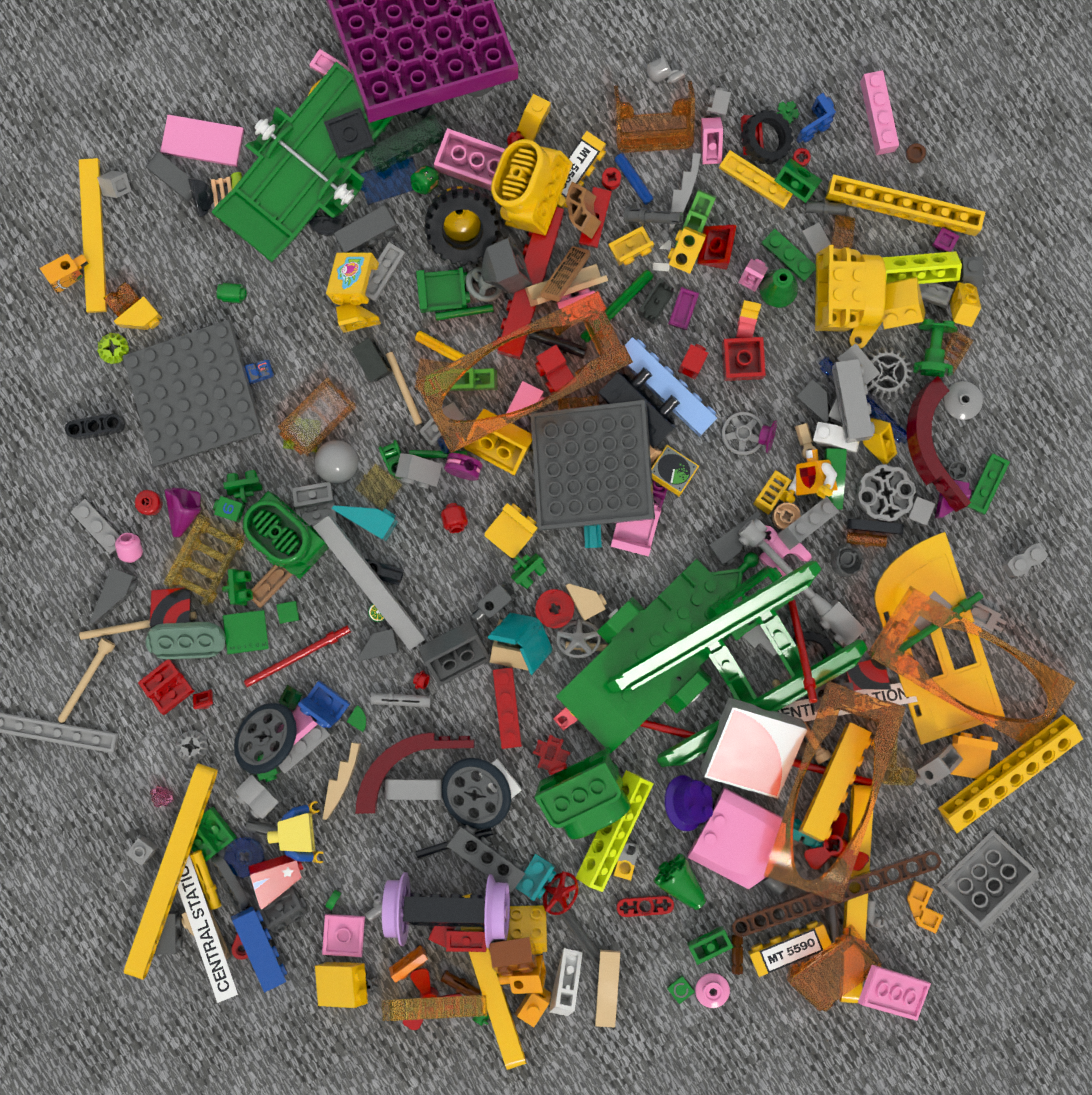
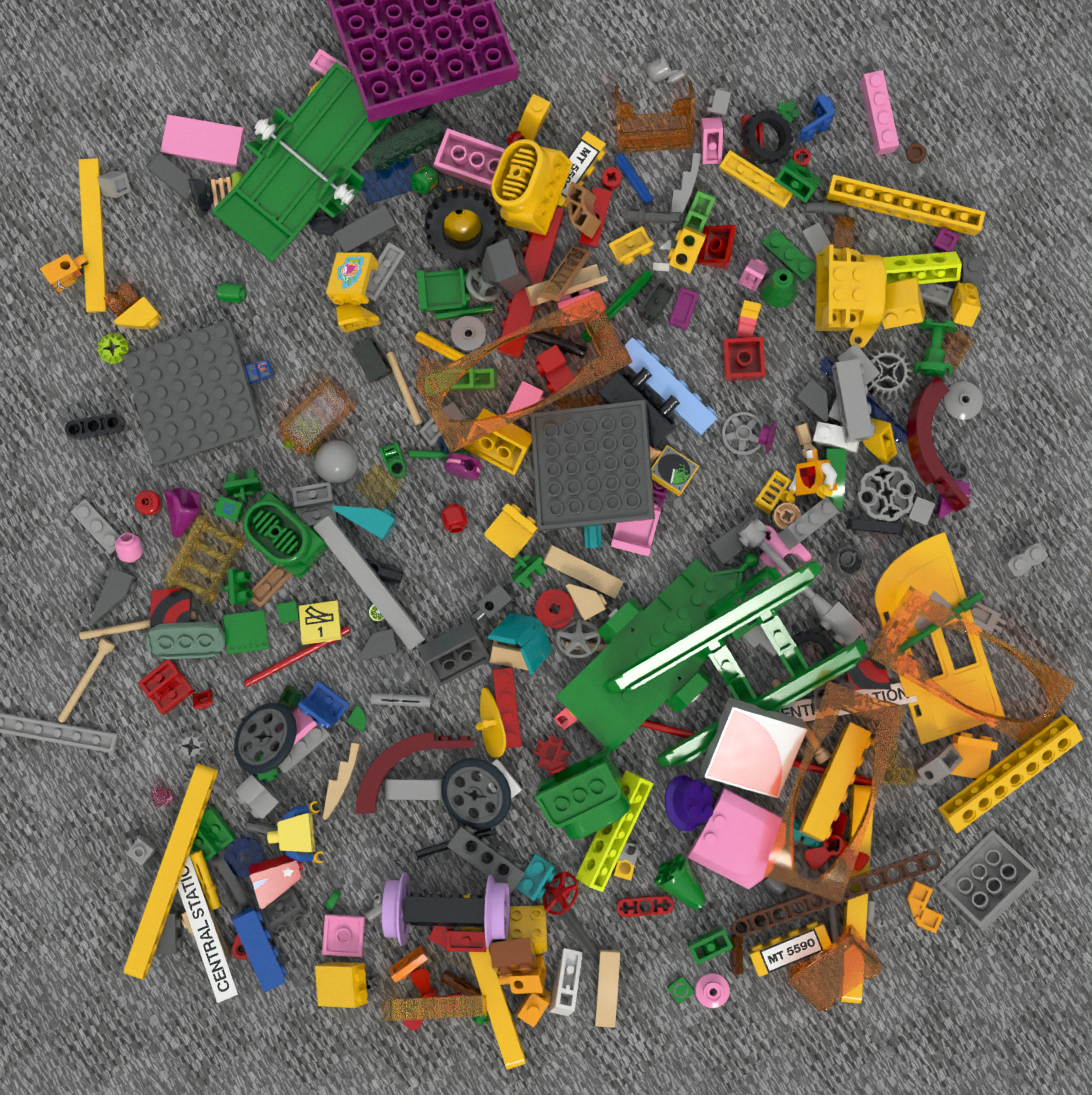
(320, 622): none -> light yellow tile
(349, 133): black tile -> none
(418, 470): light grey brick -> none
(421, 680): red plate -> none
(465, 324): none -> light grey piece
(491, 725): none -> yellow shield
(582, 571): none -> tan slope
(693, 361): red brick -> none
(809, 681): red bar -> none
(866, 539): clear orange pin -> none
(894, 992): bright pink tile -> none
(988, 483): green plate -> none

